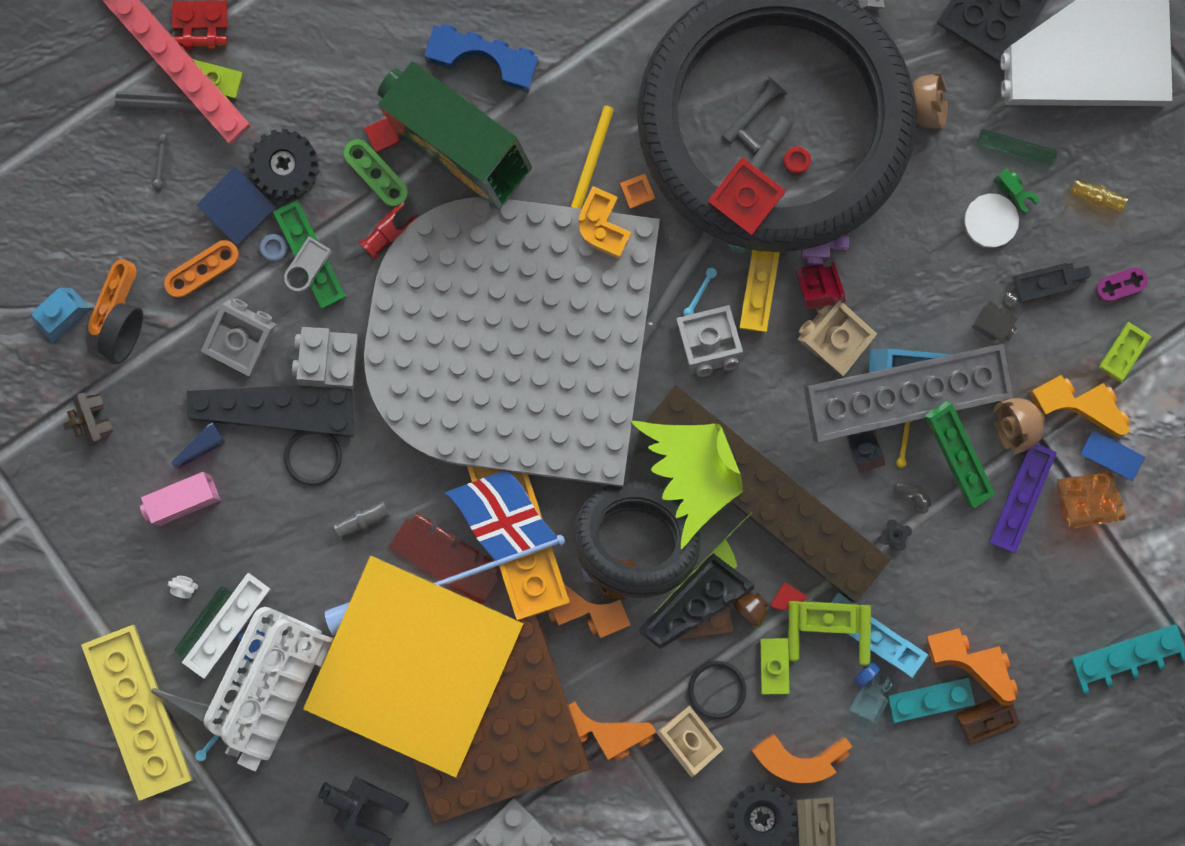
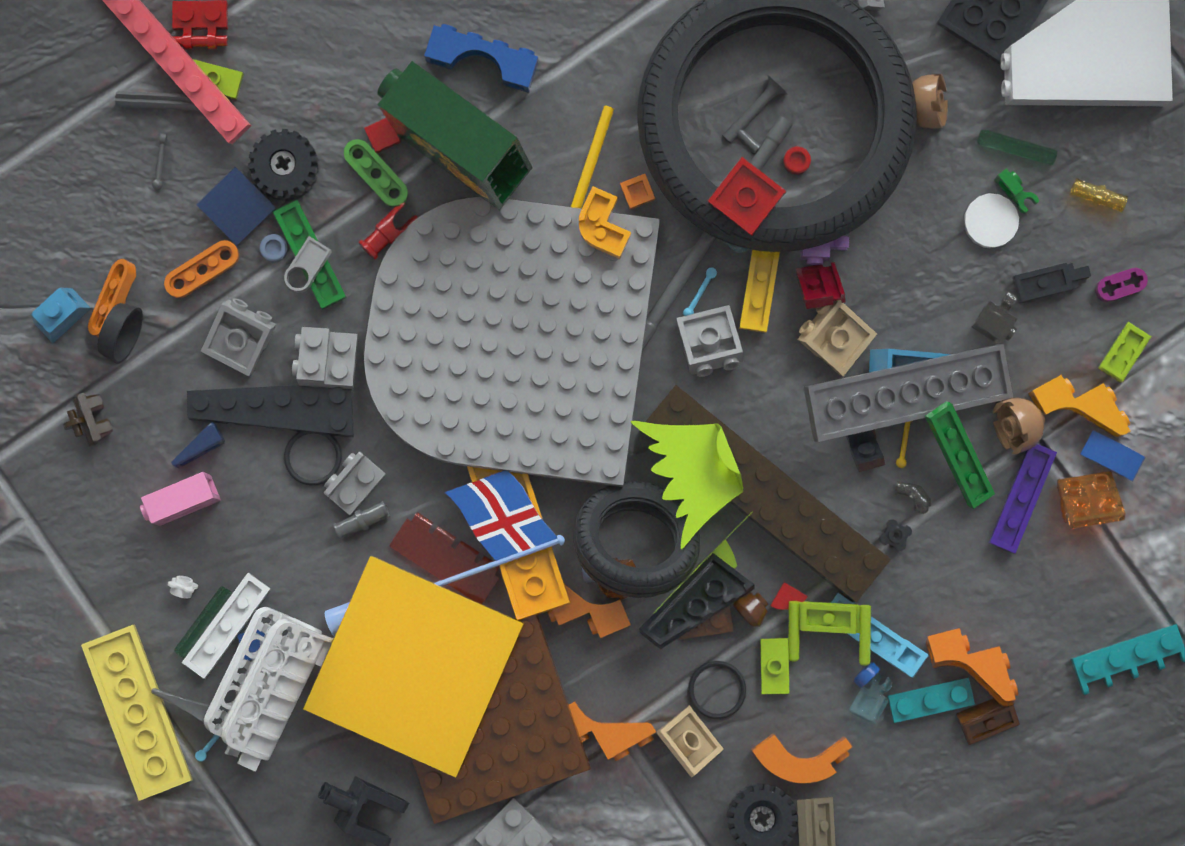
(354, 482): none -> light grey bracket

